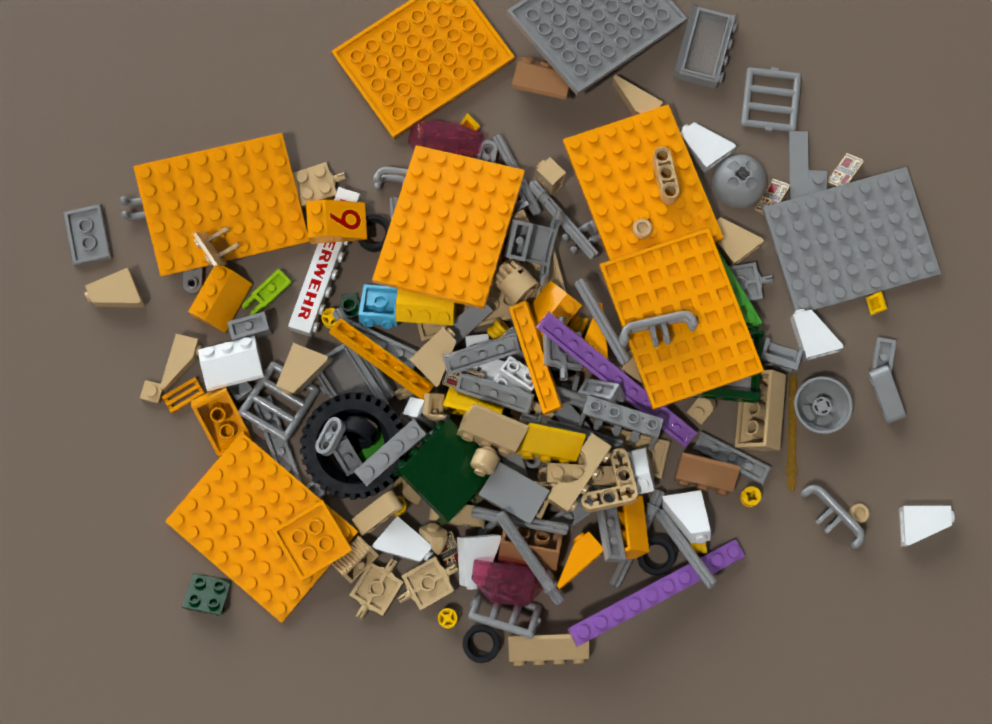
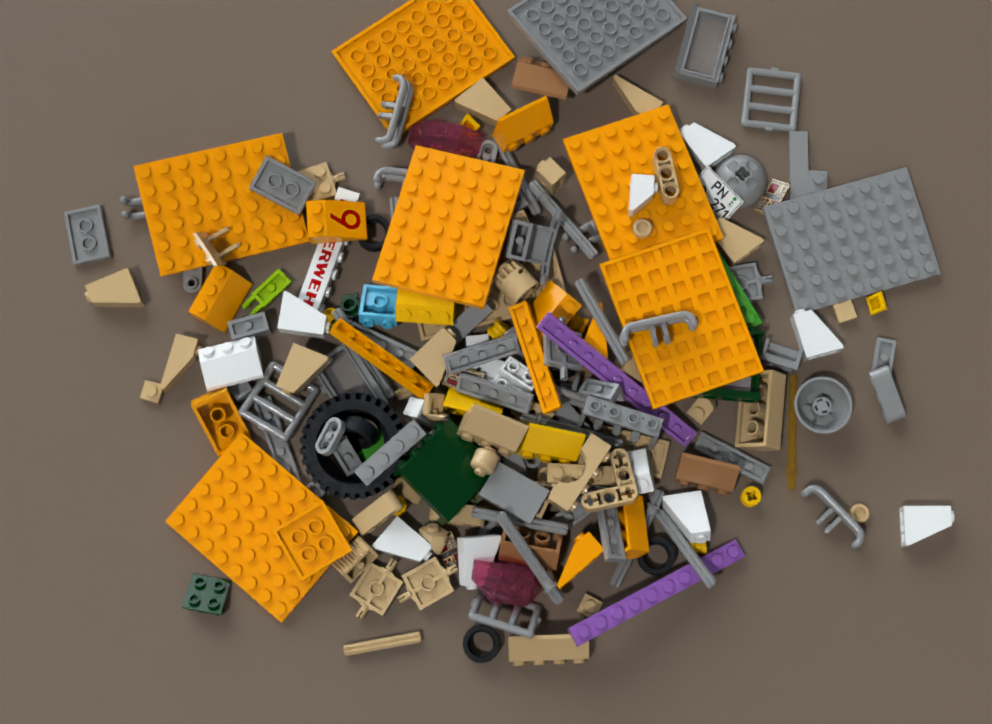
(180, 388): light orange tile -> none
(282, 185): none -> light grey tile
(301, 319): none -> white slope
(382, 643): none -> tan axle
(399, 115): none -> light grey piece
(445, 618): yellow wheel -> none
(482, 103): none -> tan slope
(523, 125): none -> light orange slope
(589, 606): none -> tan plate
(641, 192): none -> white slope
(719, 194): none -> white sticker
(844, 311): none -> tan tile
(845, 170): slope -> none

